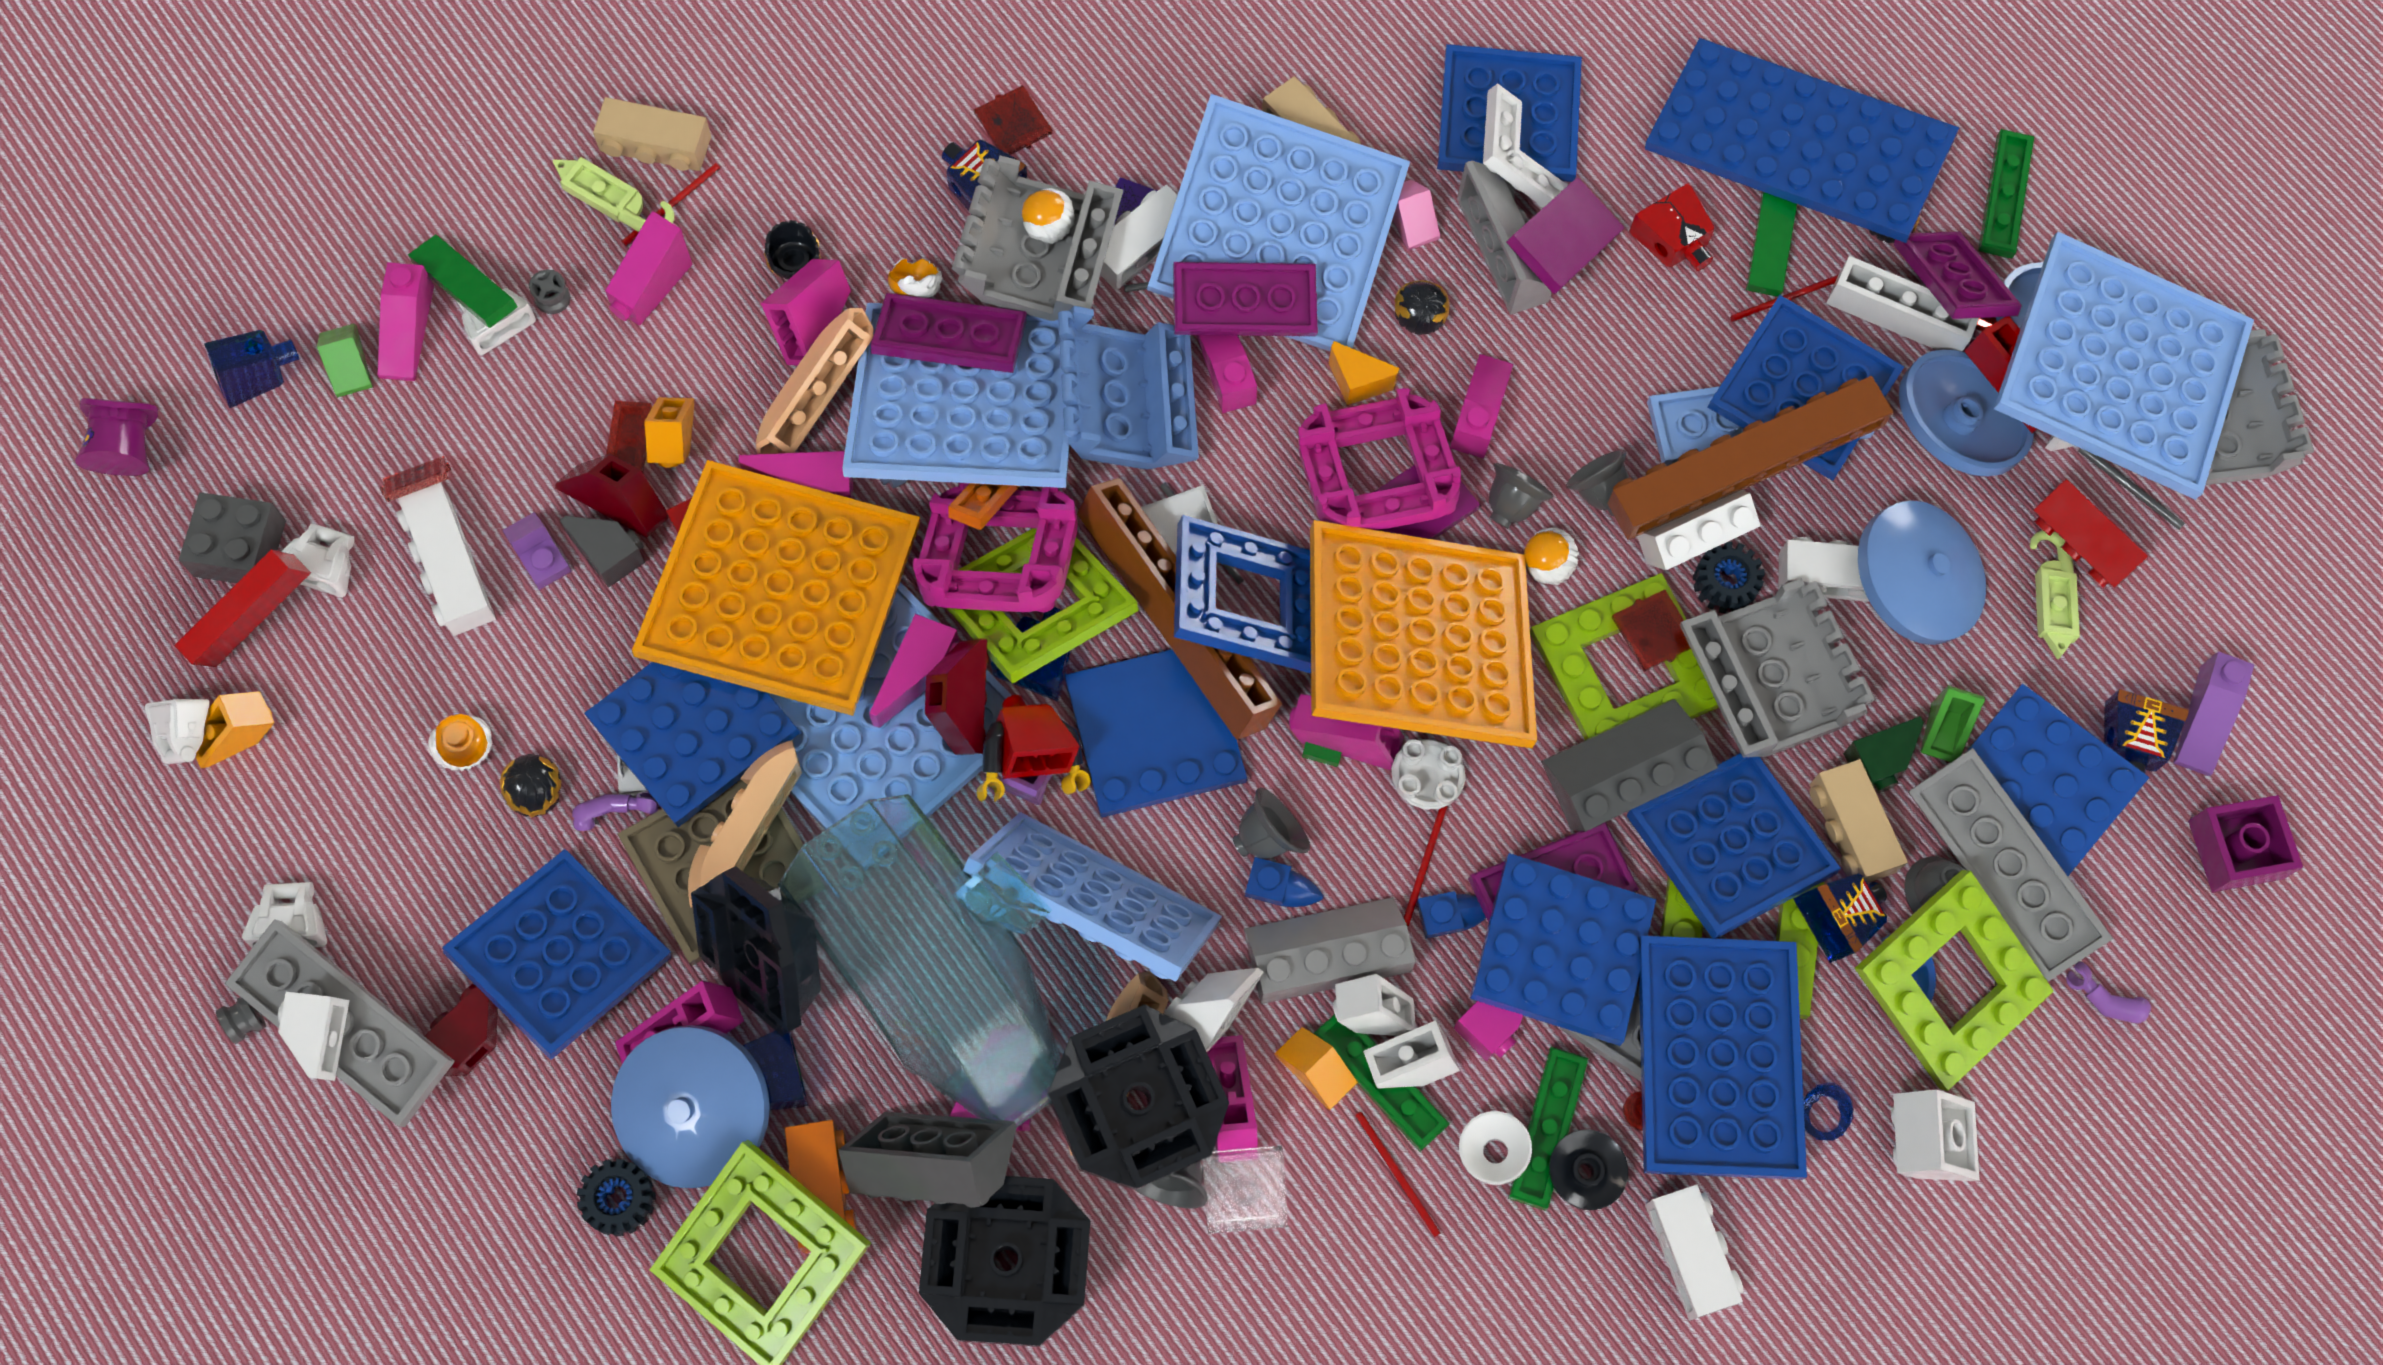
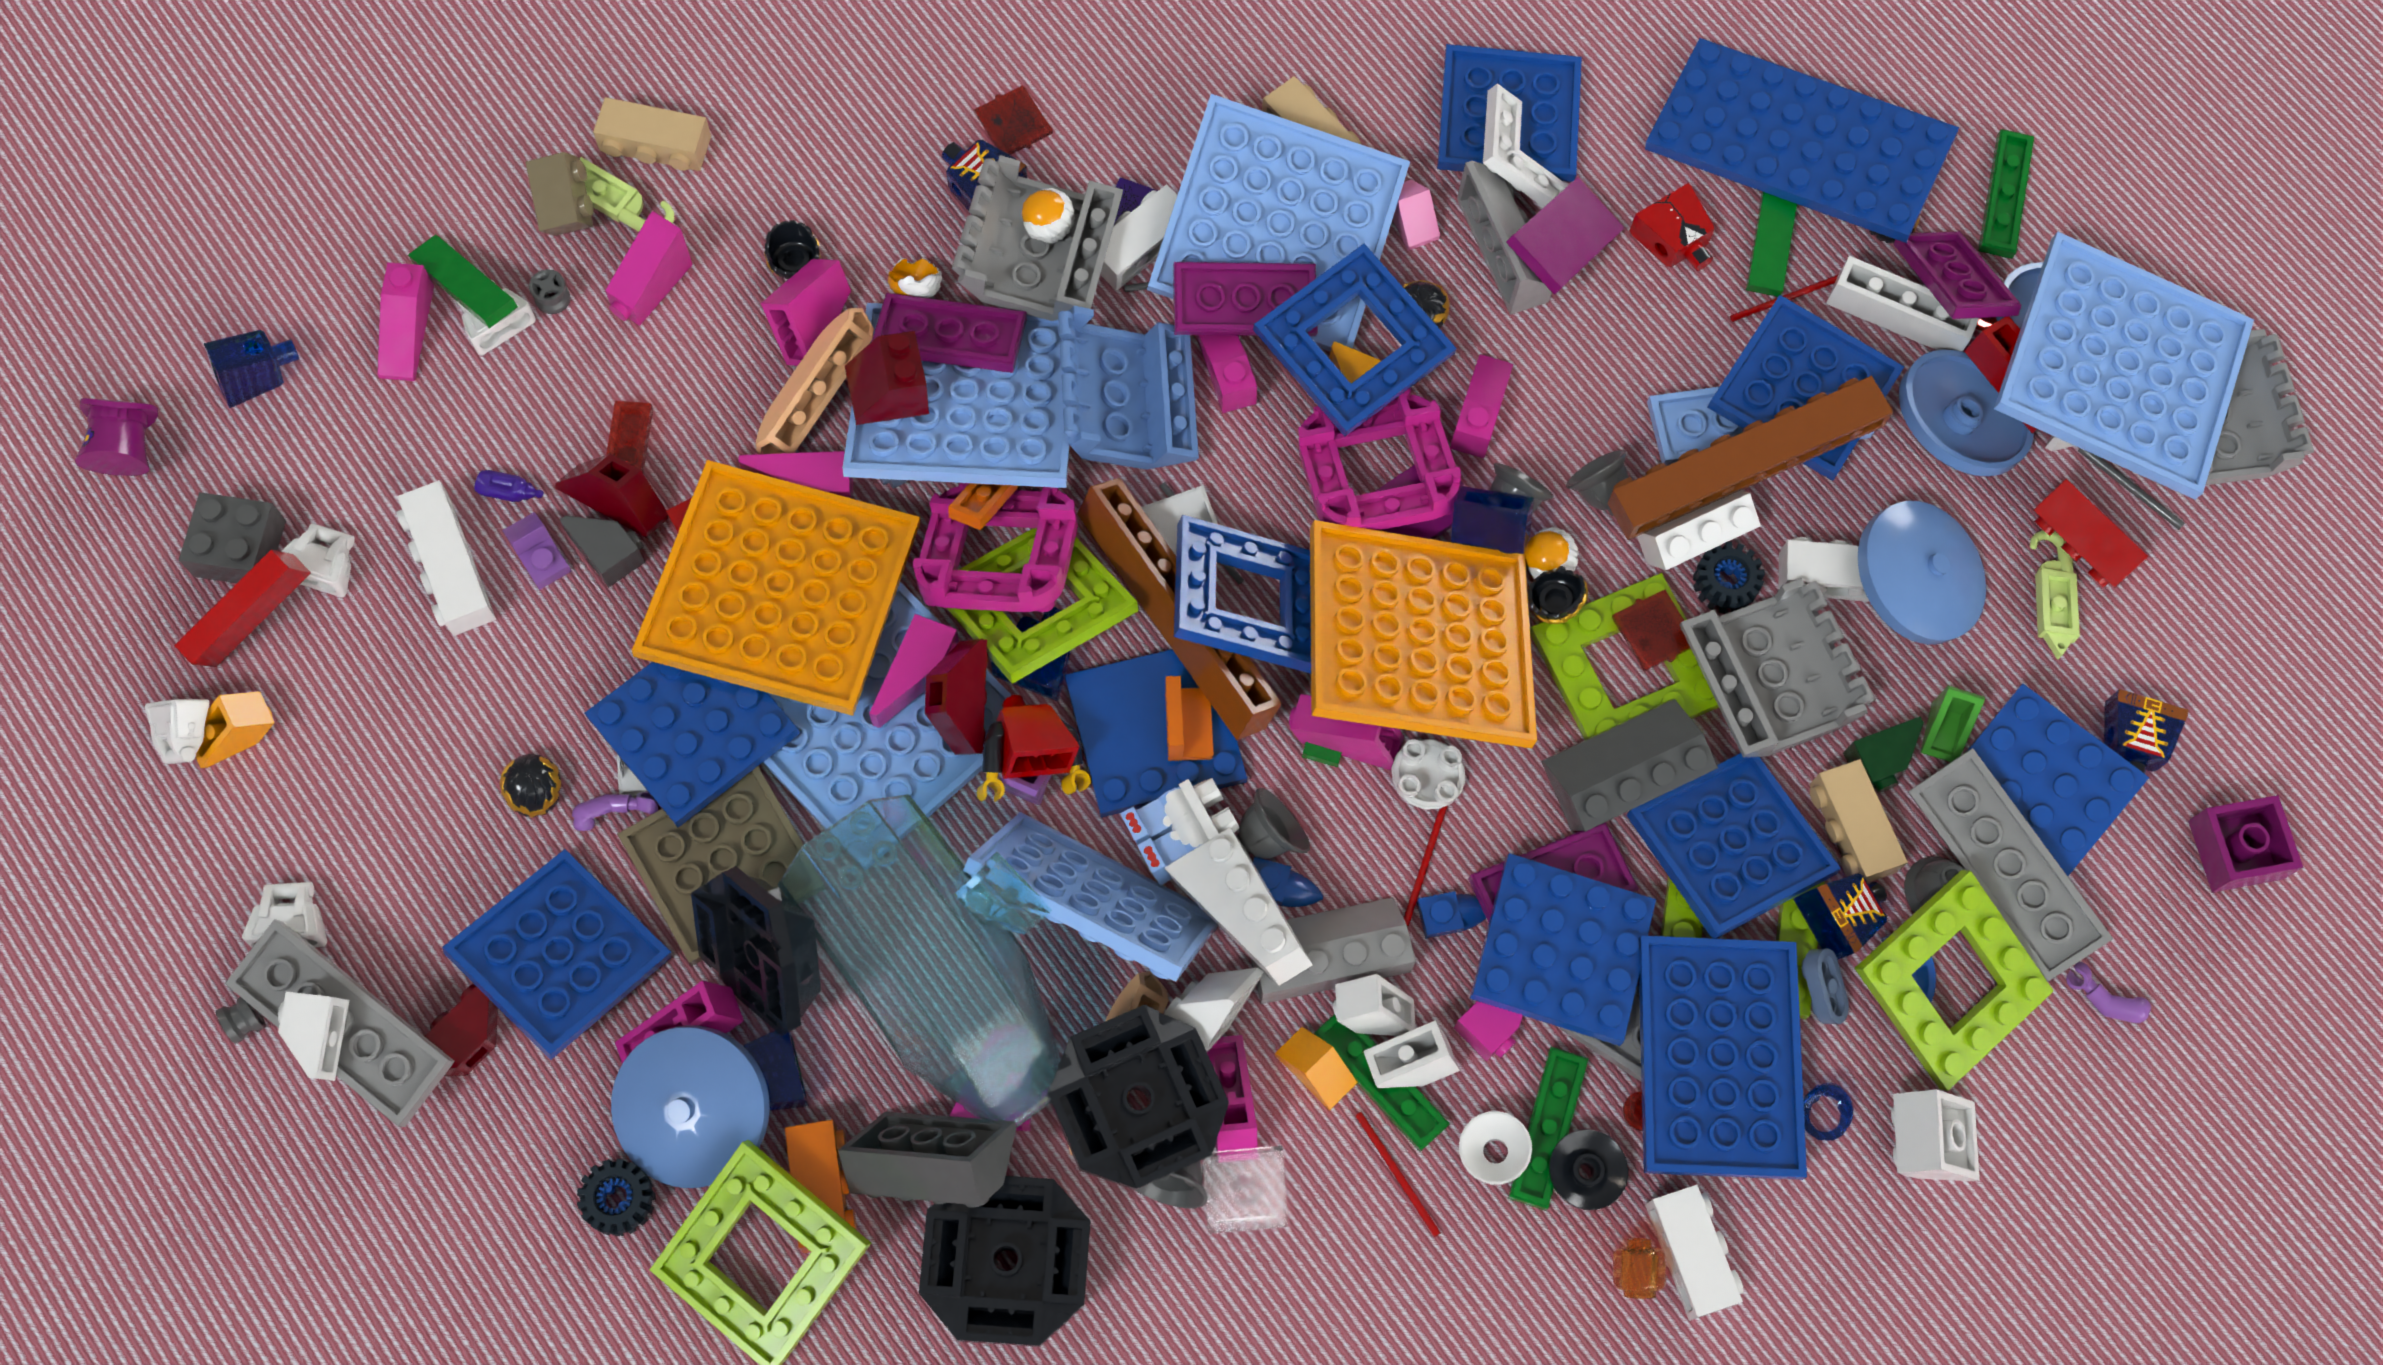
(344, 360): bright green slope -> none
(415, 479): clear red piece -> none
(460, 742): light orange hair -> none
(505, 486): none -> dark purple piece
(560, 193): none -> dark tan brick
(669, 431): light orange slope -> none
(680, 196): red axle -> none
(753, 811): light nougat brick -> none
(888, 380): none -> dark red slope
(1177, 824): none -> hips
(1187, 722): none -> orange panel
(1233, 894): none -> white wedge
(1344, 402): none -> blue plate
(1492, 519): none -> clear blue brick
(1557, 595): none -> black hair
(1639, 1269): none -> clear orange head
(1825, 986): none -> sand blue plate
(2213, 711): medium lavender slope -> none

